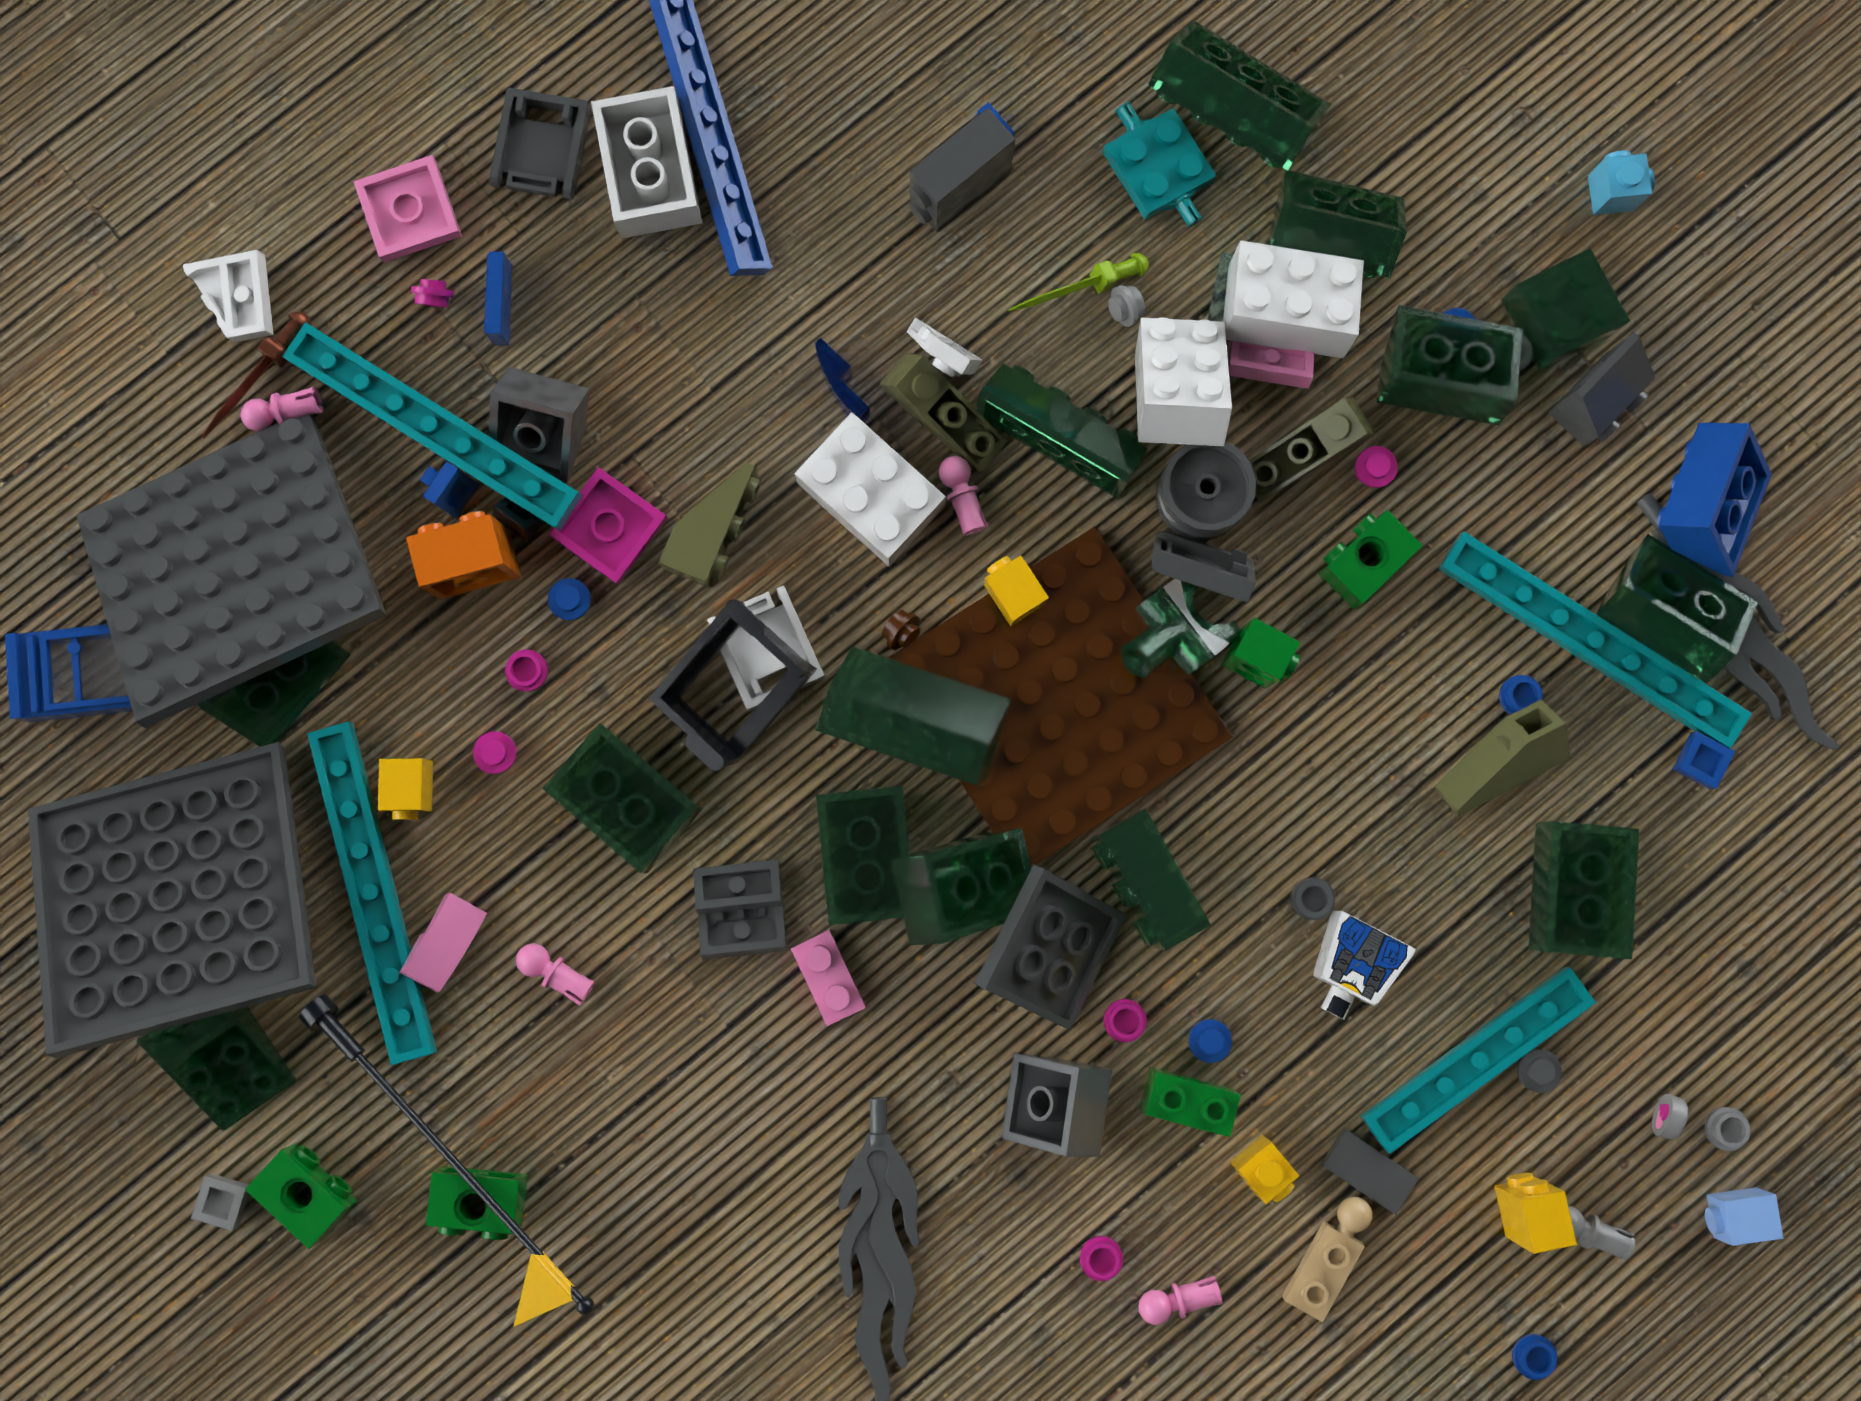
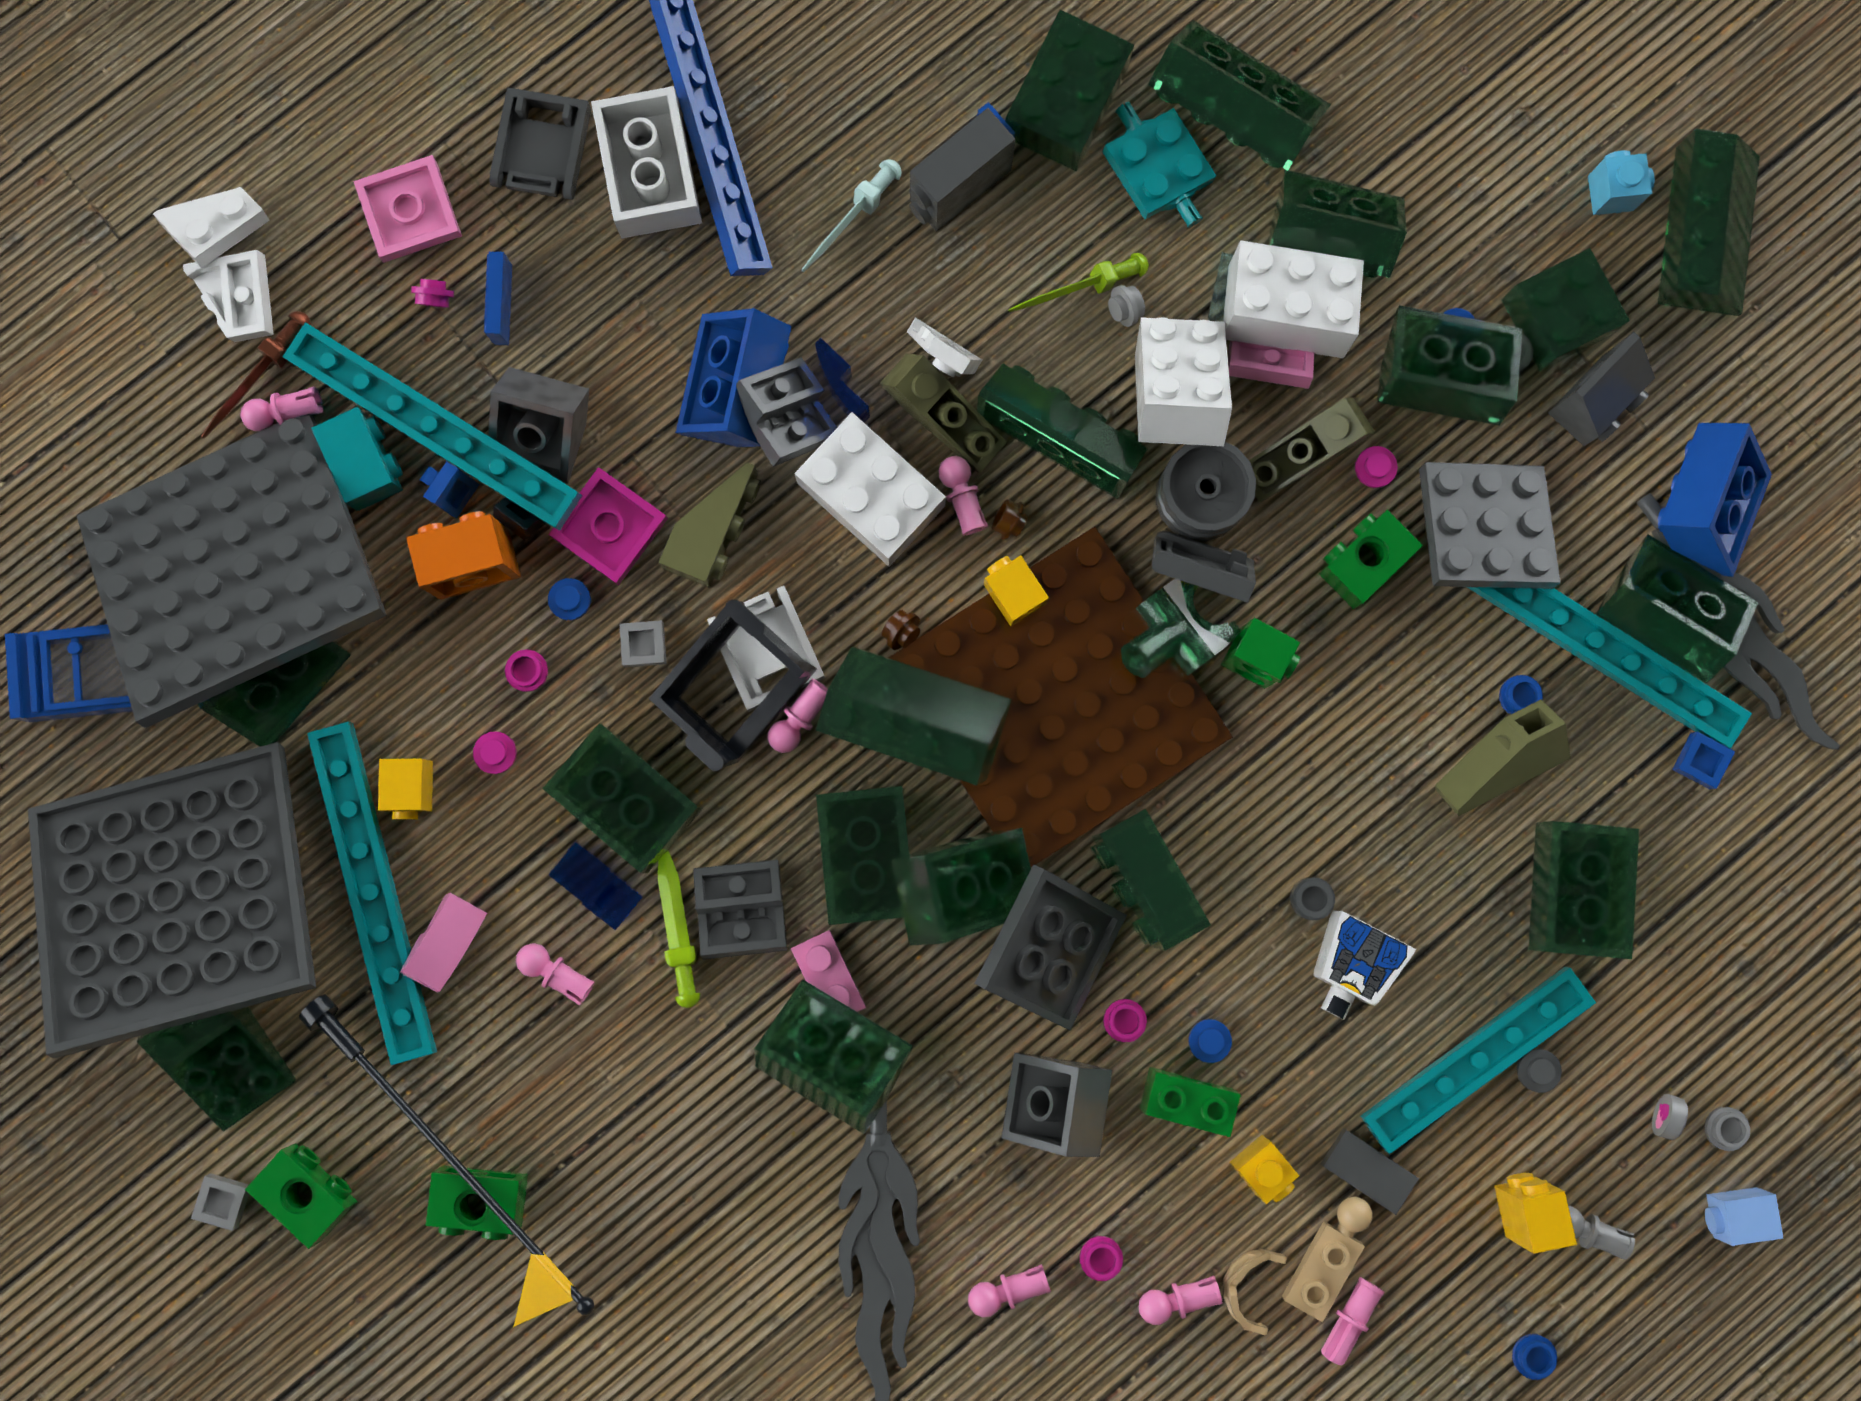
(212, 223): none -> white wing
(358, 458): none -> teal brick
(595, 885): none -> clear blue slope
(643, 643): none -> light grey plate
(680, 953): none -> lime sword
(725, 351): none -> blue slope
(785, 410): none -> dark grey slope
(785, 734): none -> bright pink pin
(832, 1056): none -> clear green slope
(865, 198): none -> light aqua sword
(987, 1298): none -> bright pink pin
(1009, 519): none -> reddish brown plate
(1068, 89): none -> clear green brick
(1235, 1274): none -> tan helmet
(1351, 1321): none -> bright pink axle
(1489, 525): none -> plate
(1709, 223): none -> clear green slope

